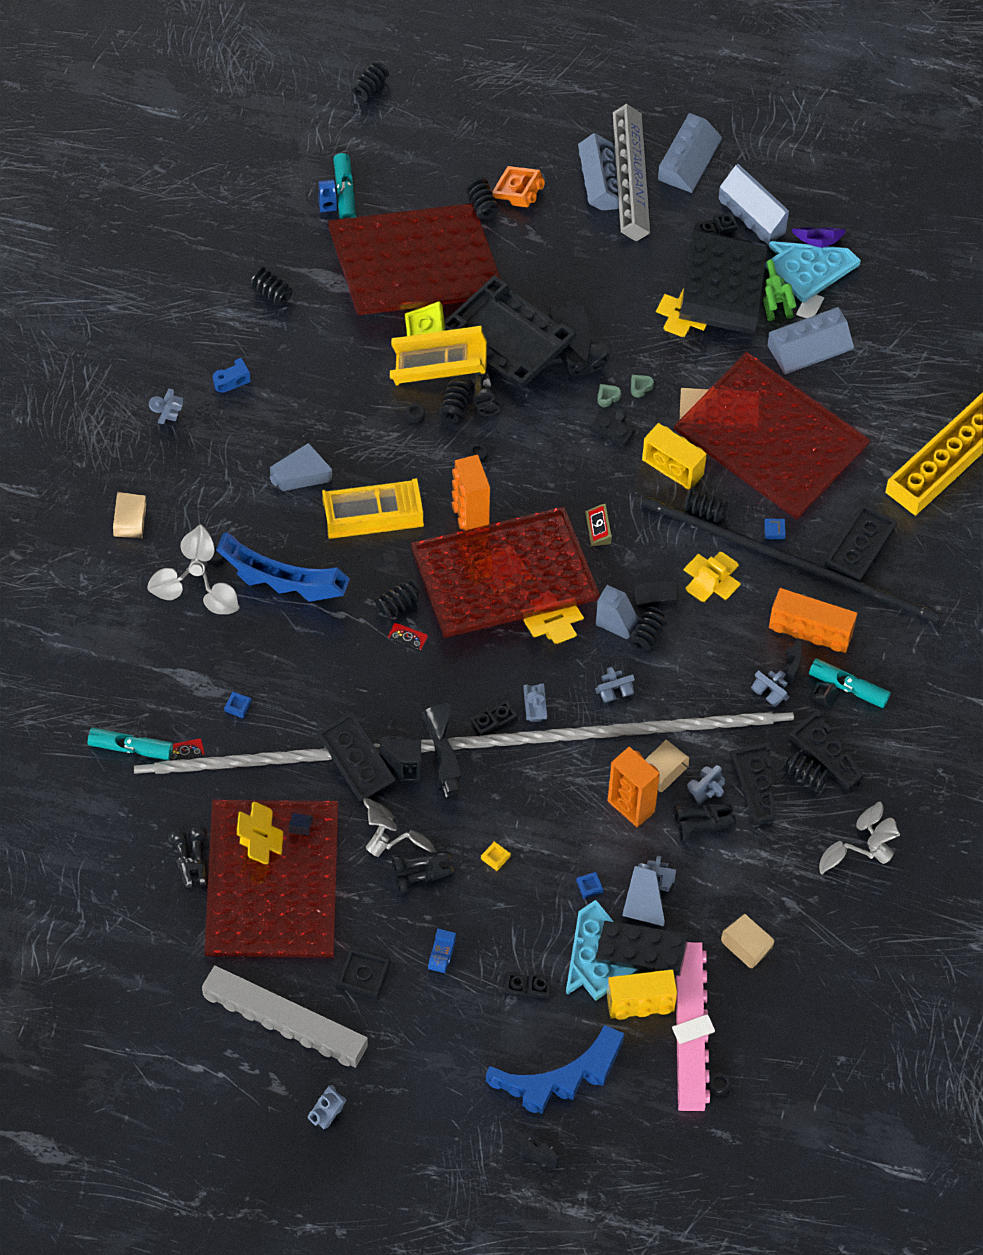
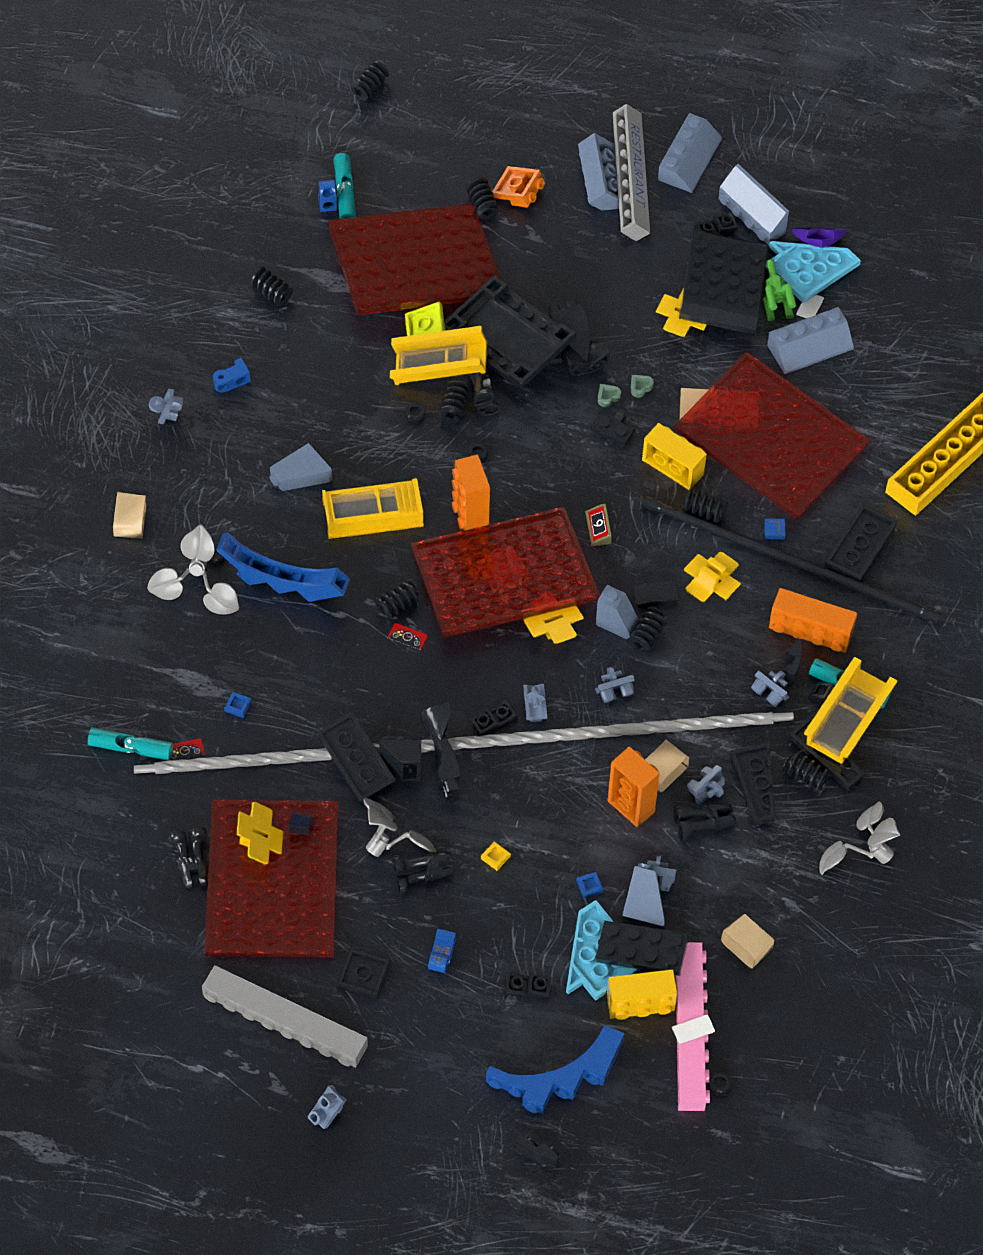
(847, 712): none -> piece

